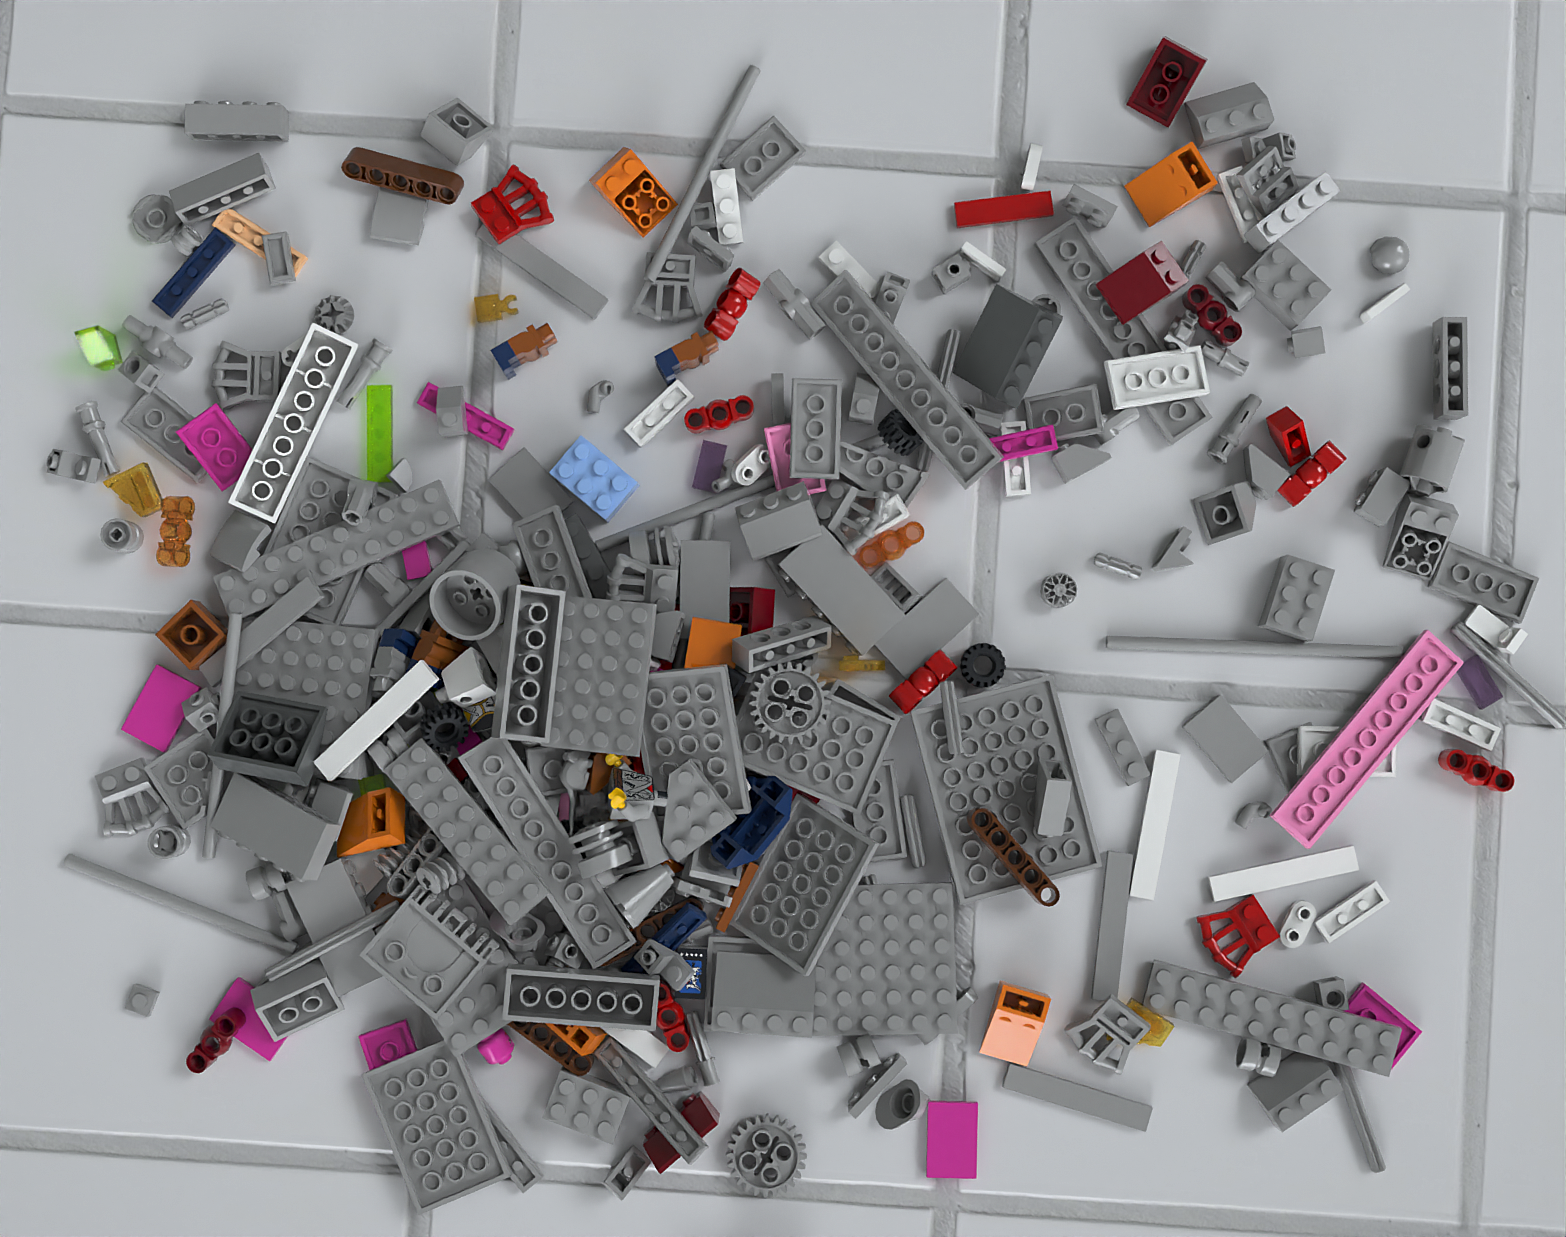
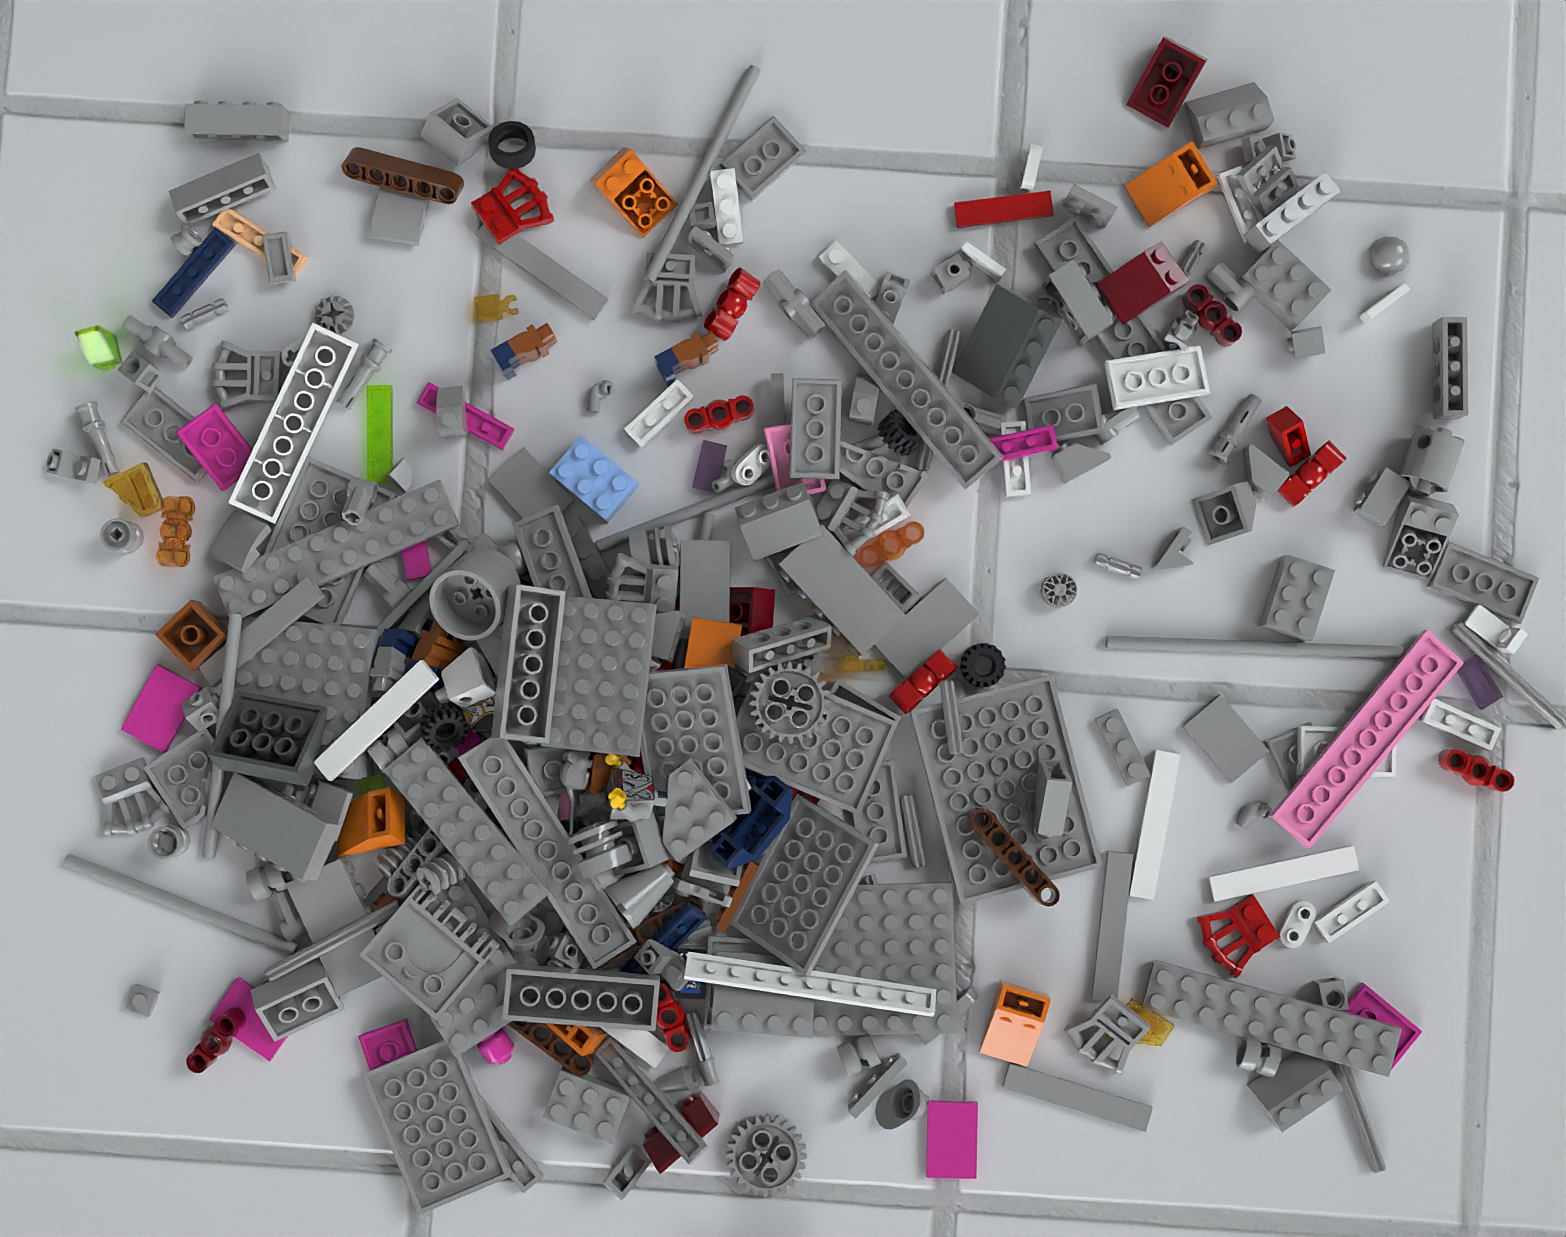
(156, 219): light grey tile -> none
(508, 130): none -> black tyre
(816, 985): none -> white plate
(1078, 302): none -> light grey slope
(1224, 357): light grey pin -> none

